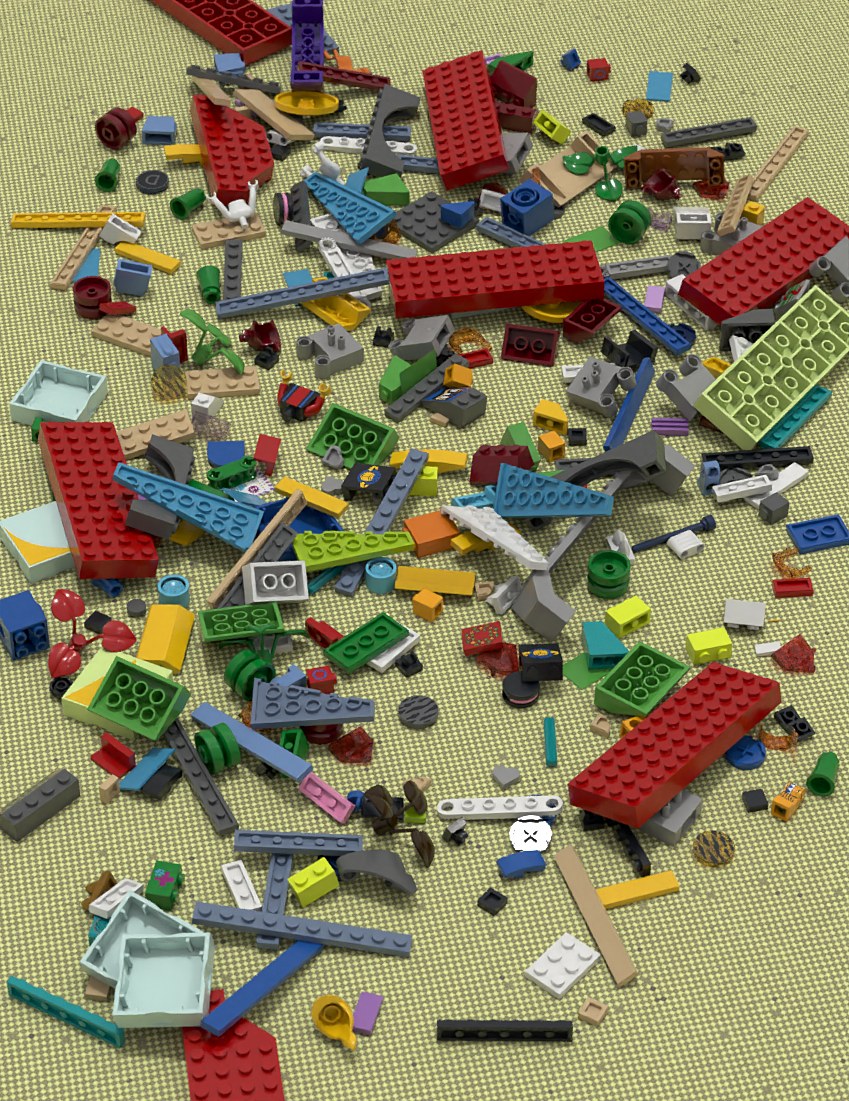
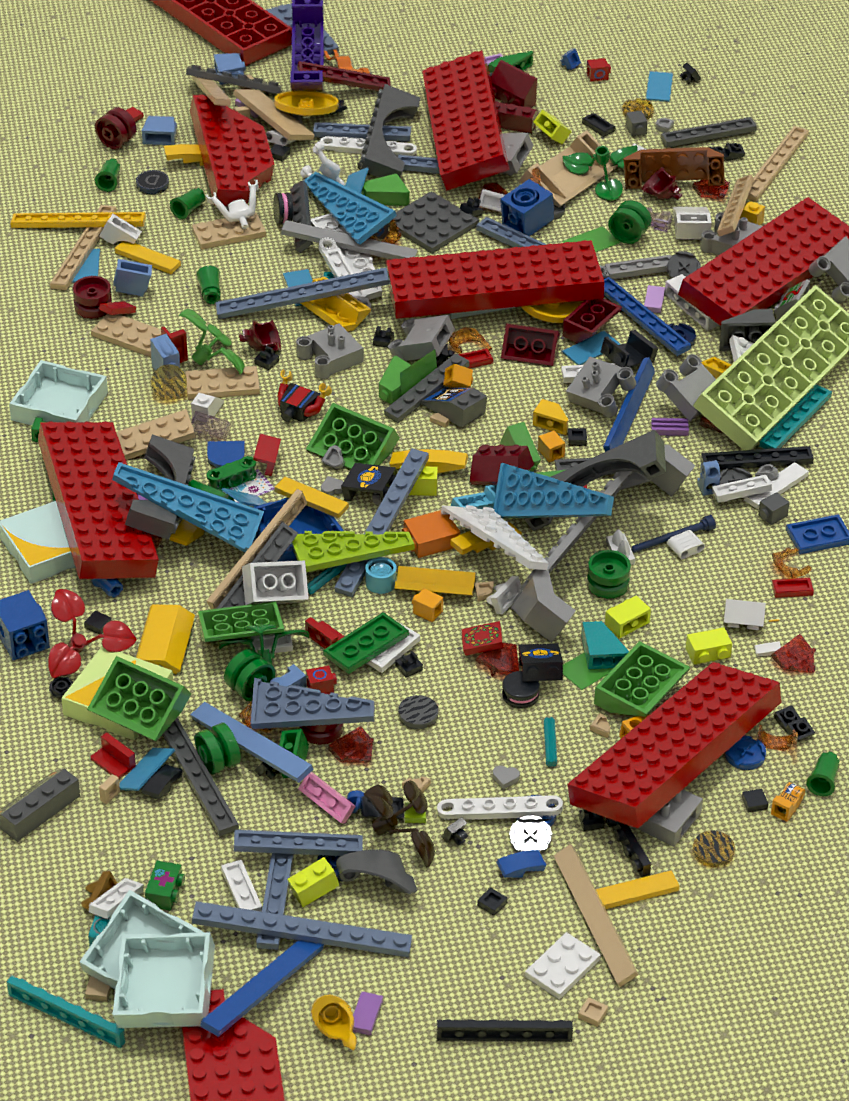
(136, 608): dark grey tile -> none
(174, 591): medium azure piece -> none
(232, 269): dark grey plate -> none
(457, 213): blue slope -> none
(587, 348): none -> dark azure piece

